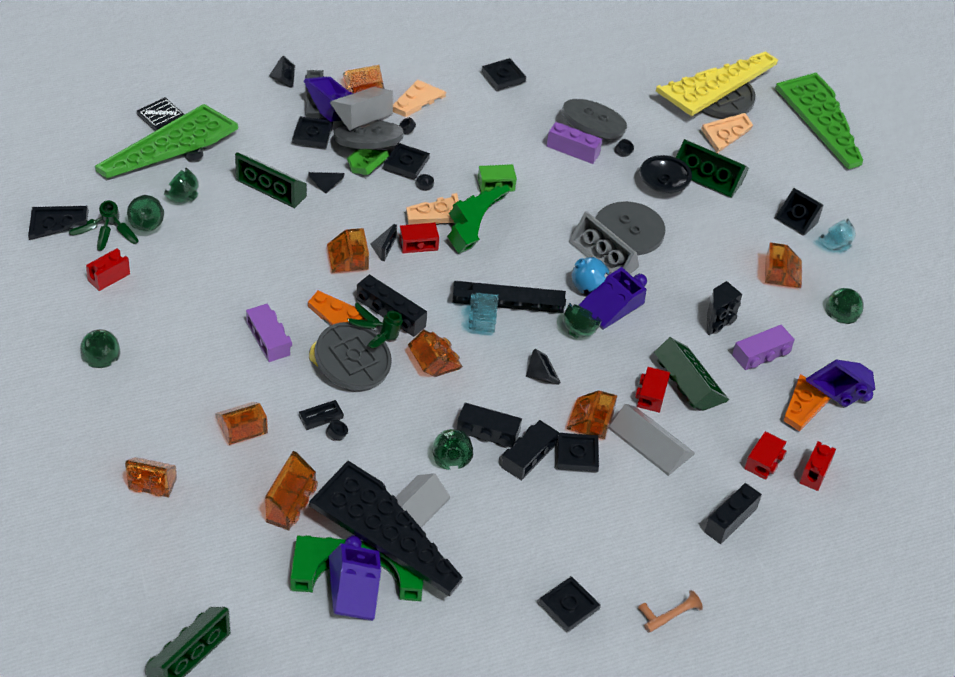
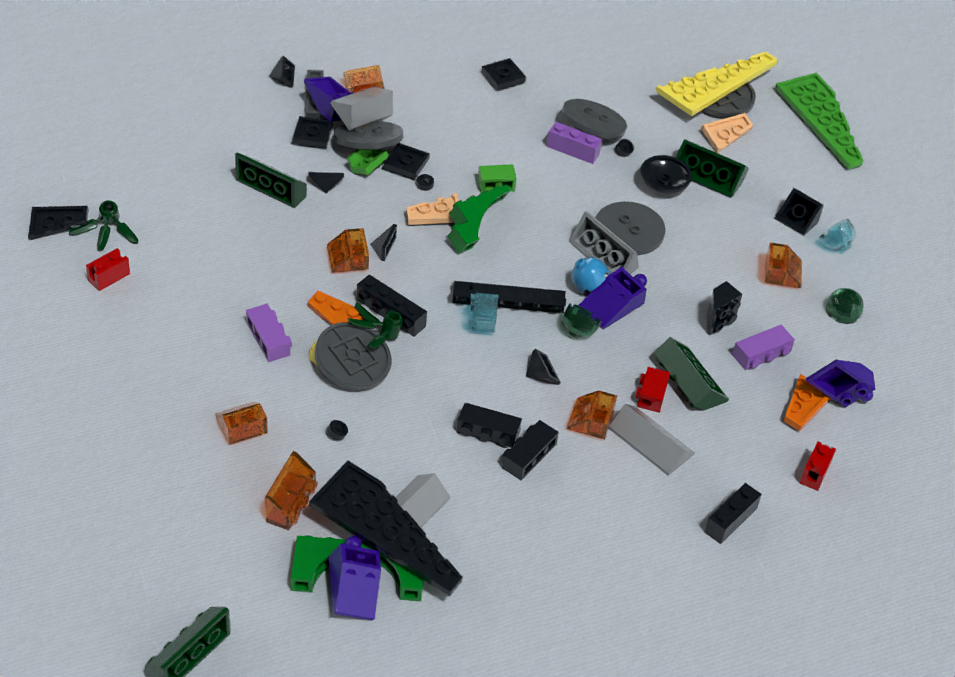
(99, 348): clear green cylinder -> none
(150, 207): clear green cylinder -> none
(150, 476): clear orange slope -> none
(159, 113): black tile -> none
(183, 187): clear green cylinder -> none
(187, 133): bright green wing -> none
(195, 154): black tile -> none
(321, 417): black tile -> none
(407, 125): black tile -> none
(416, 97): light nougat wing -> none
(419, 237): red brick -> none
(434, 354): clear orange slope -> none
(452, 449): clear green cylinder -> none
(569, 604): black plate -> none
(578, 452): black plate -> none
(655, 622): nougat piece -> none
(766, 455): red brick -> none

